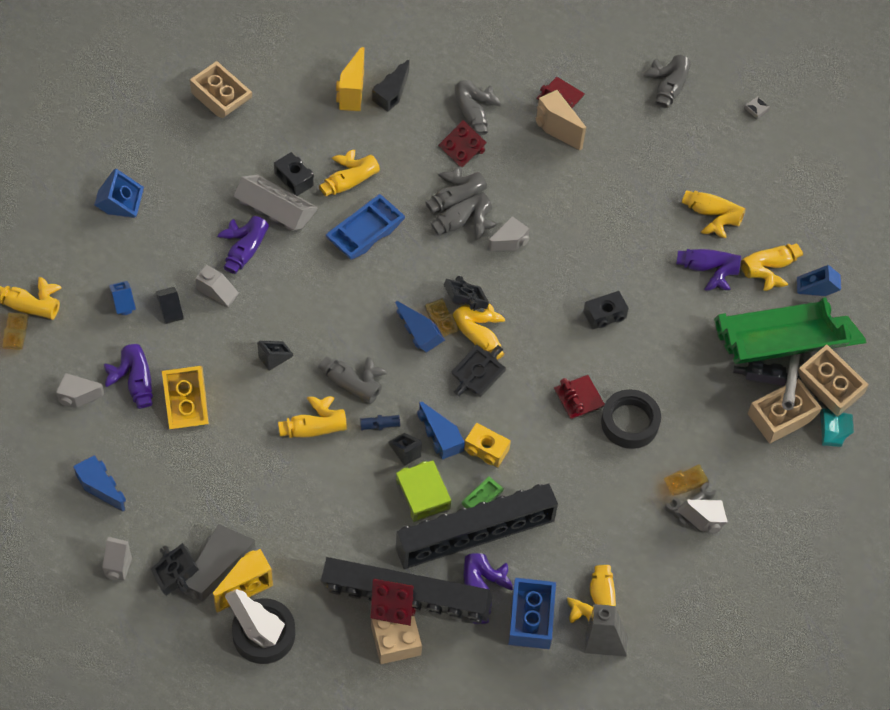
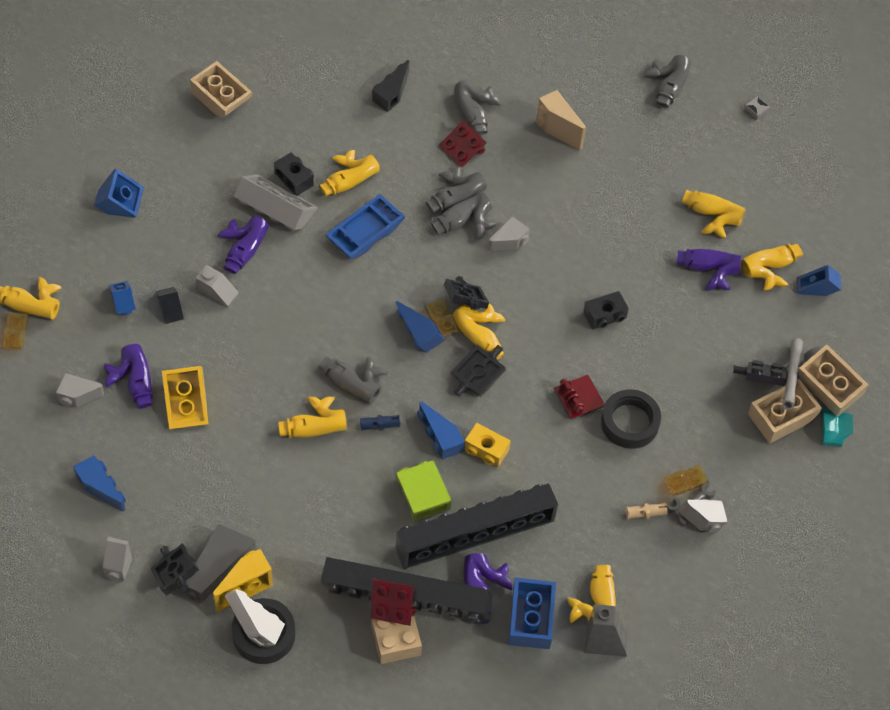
(273, 353): black slope -> none
(351, 83): yellow slope -> none
(406, 448): black slope -> none
(485, 492): bright green plate -> none
(568, 92): dark red hinge -> none
(646, 511): none -> tan pin
(785, 332): green panel -> none

